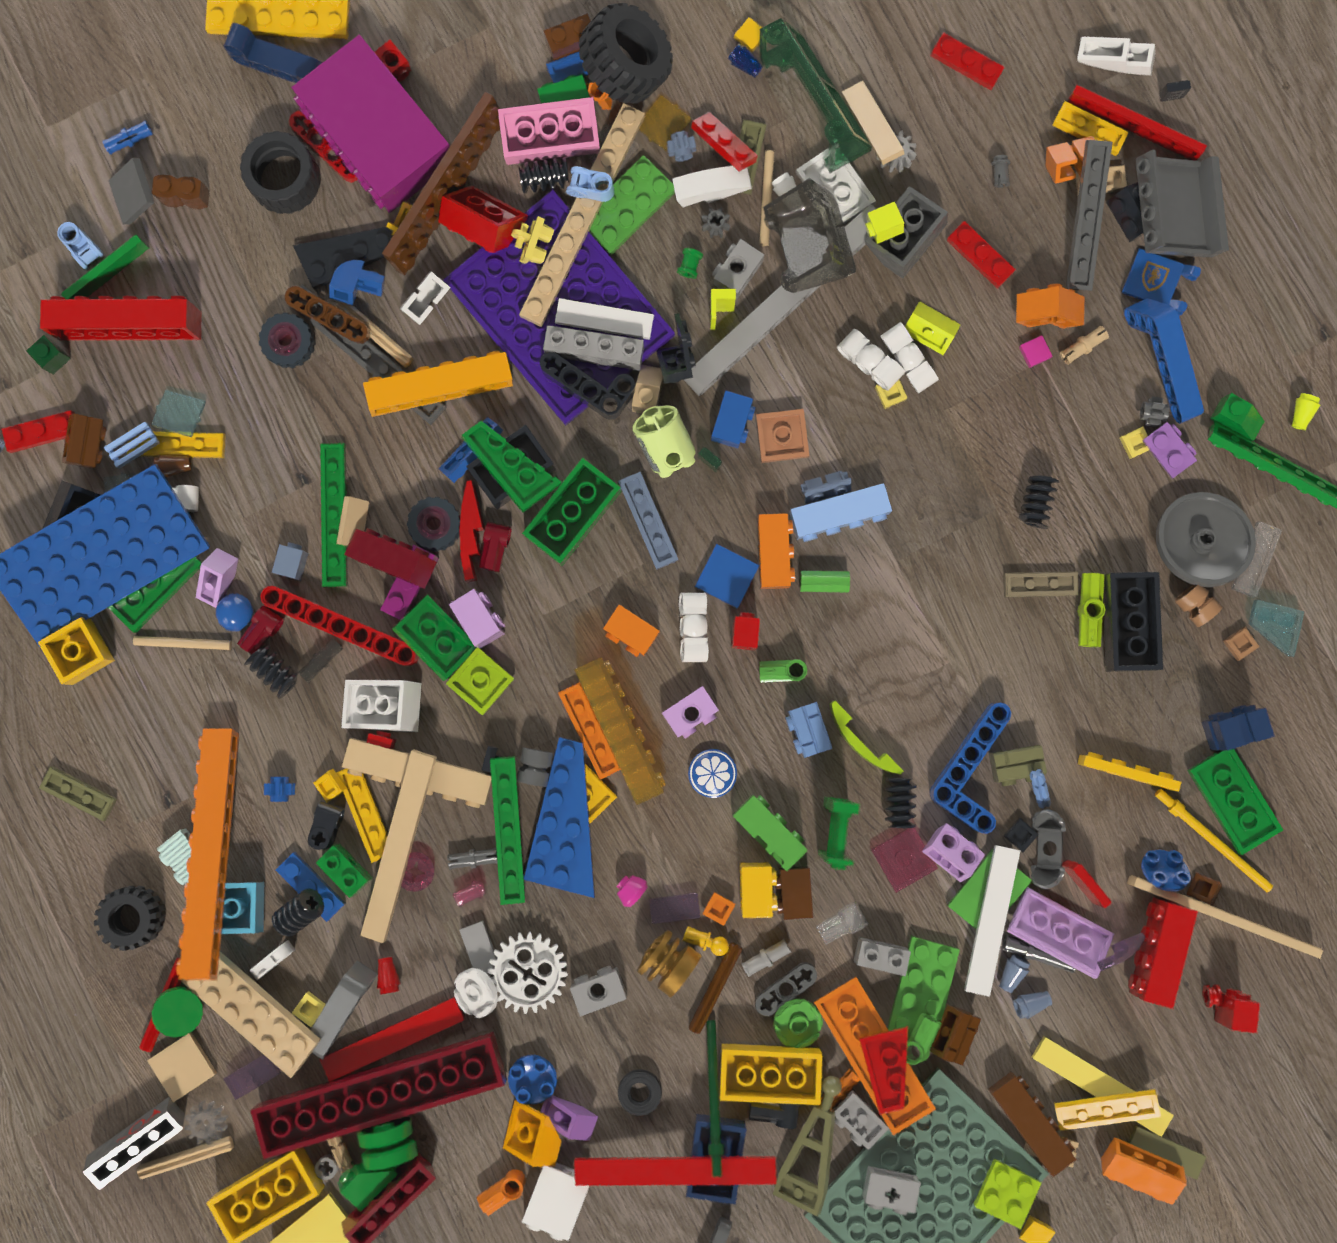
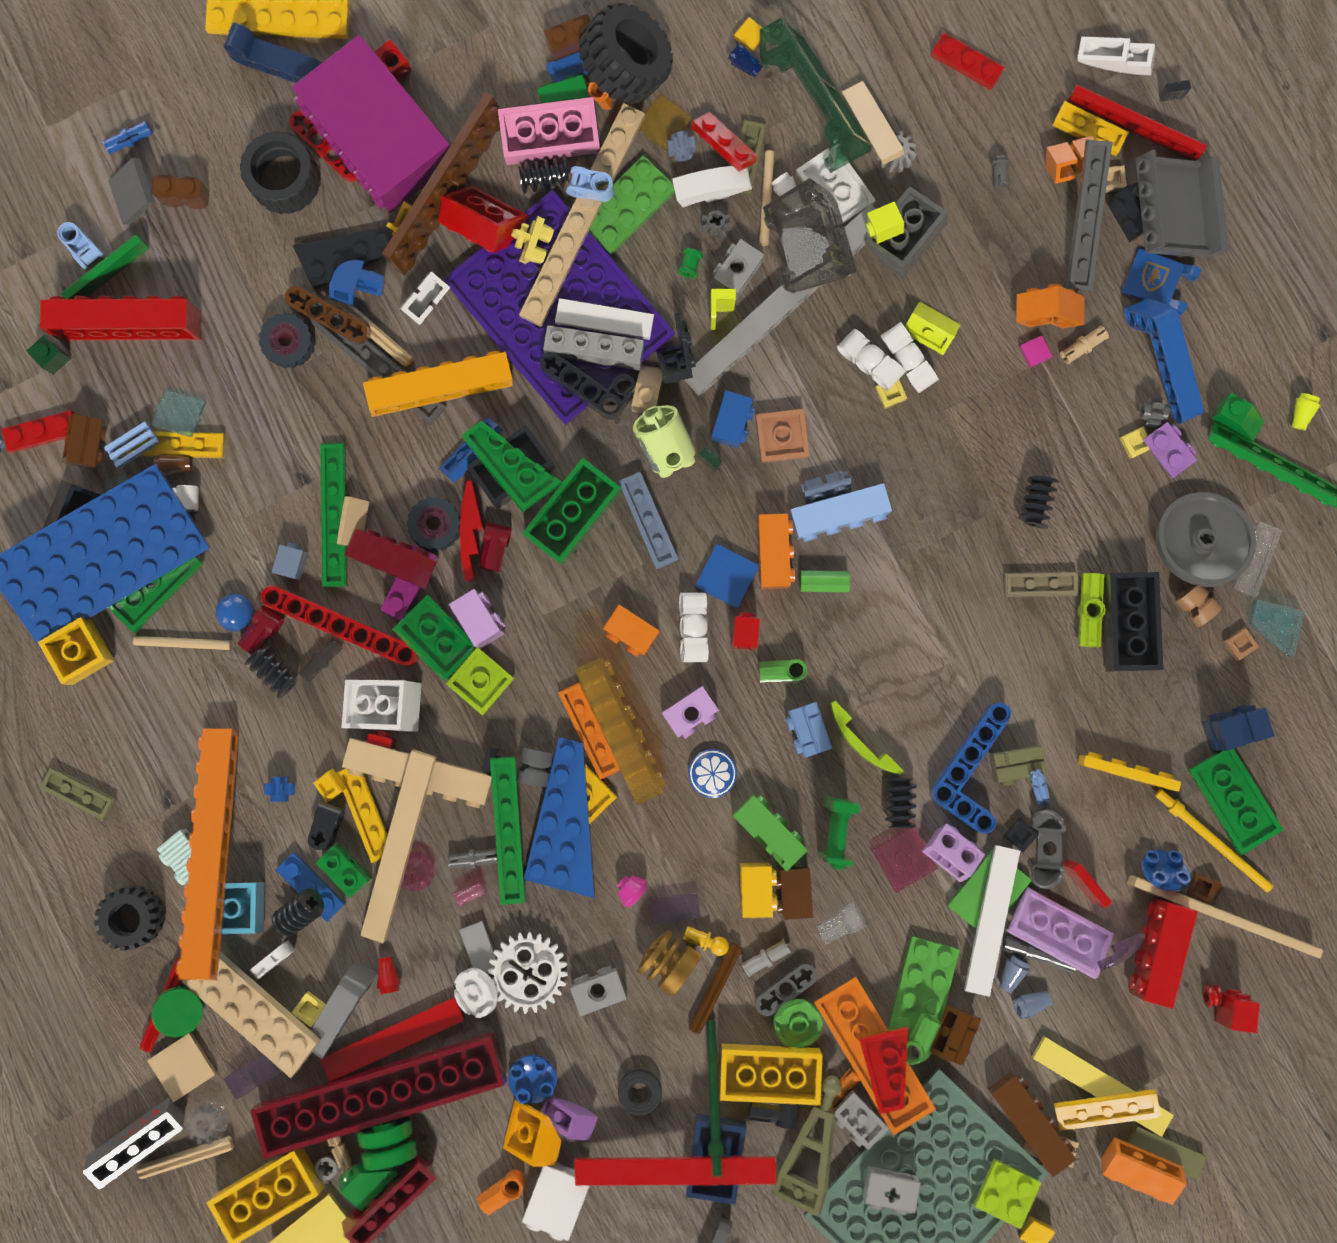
(216, 576): lavender slope -> none
(718, 908): orange plate -> none
(882, 956): light grey brick -> none
(980, 255): red plate -> none

